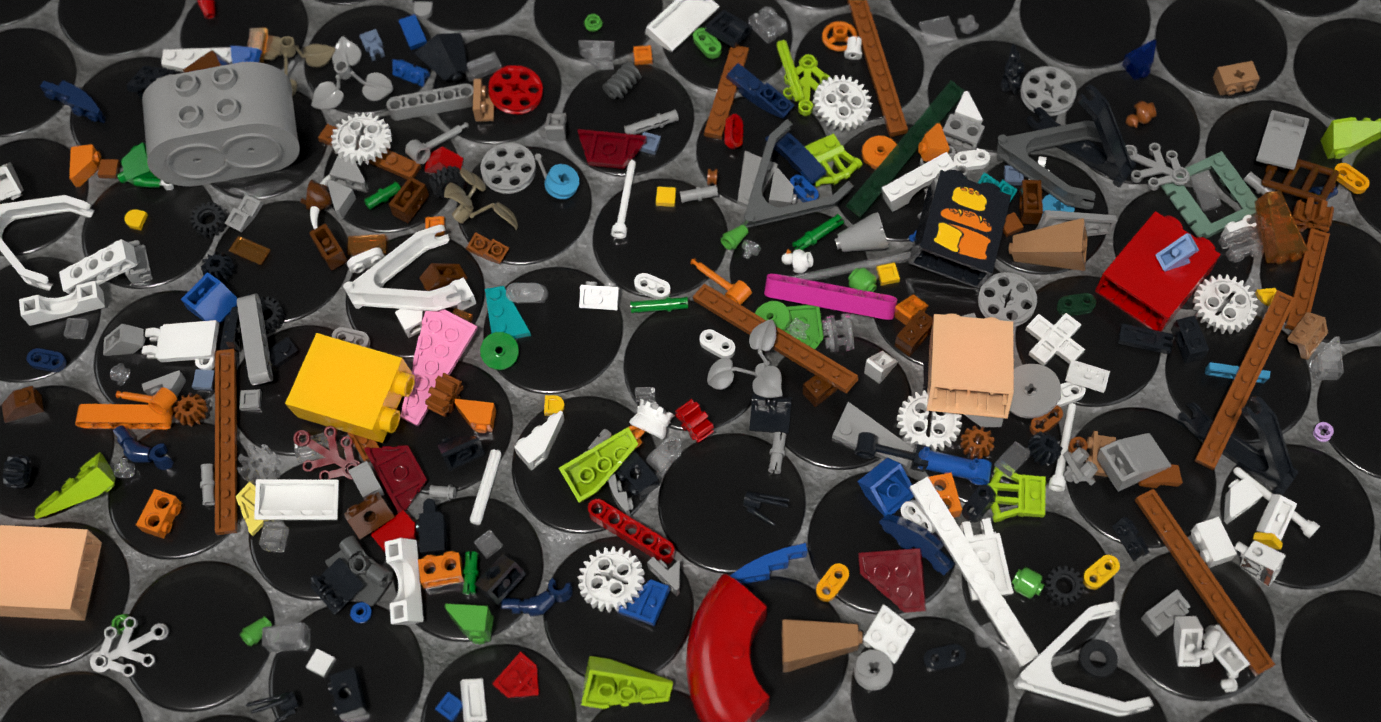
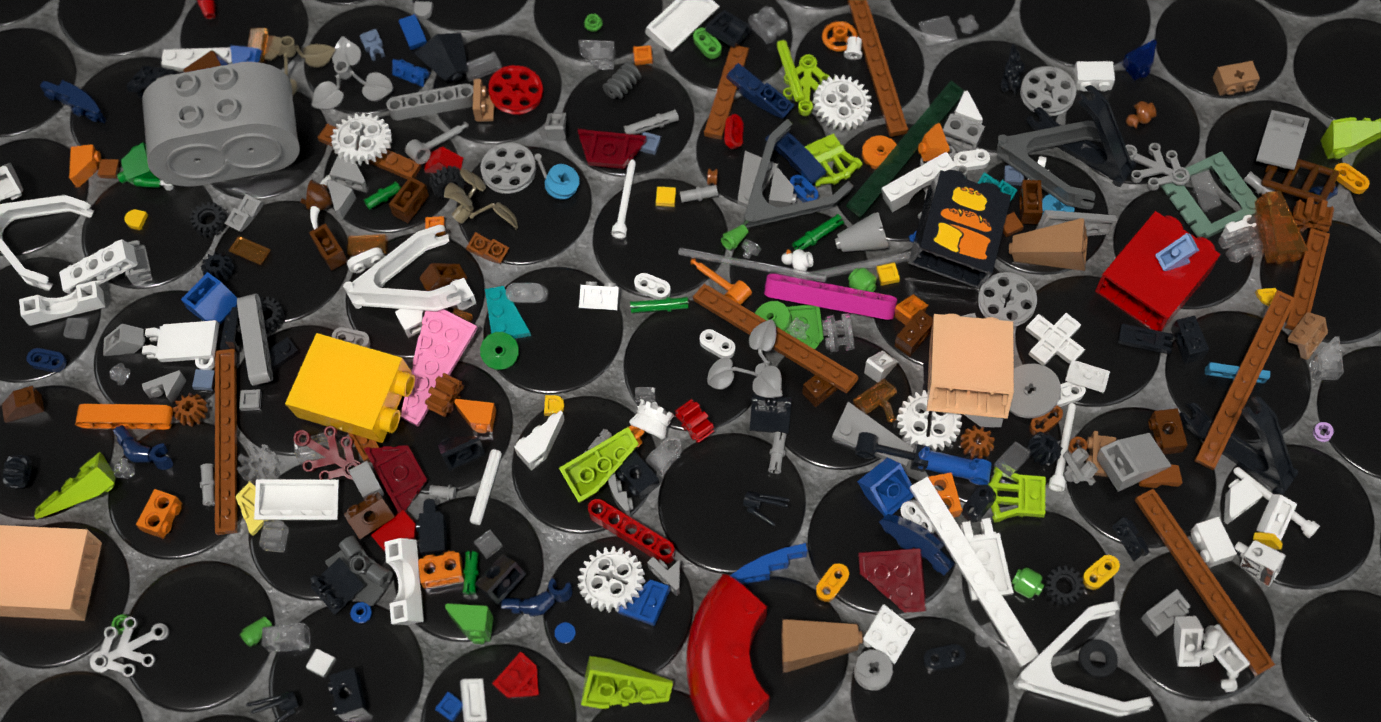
(159, 403): orange piece -> none
(565, 632): none -> blue piece
(752, 264): none -> clear piece
(877, 396): none -> clear orange plate
(1077, 304): clear green plate -> none
(1095, 74): none -> white brick
(1171, 421): none -> reddish brown brick
(1209, 293): white gear -> none

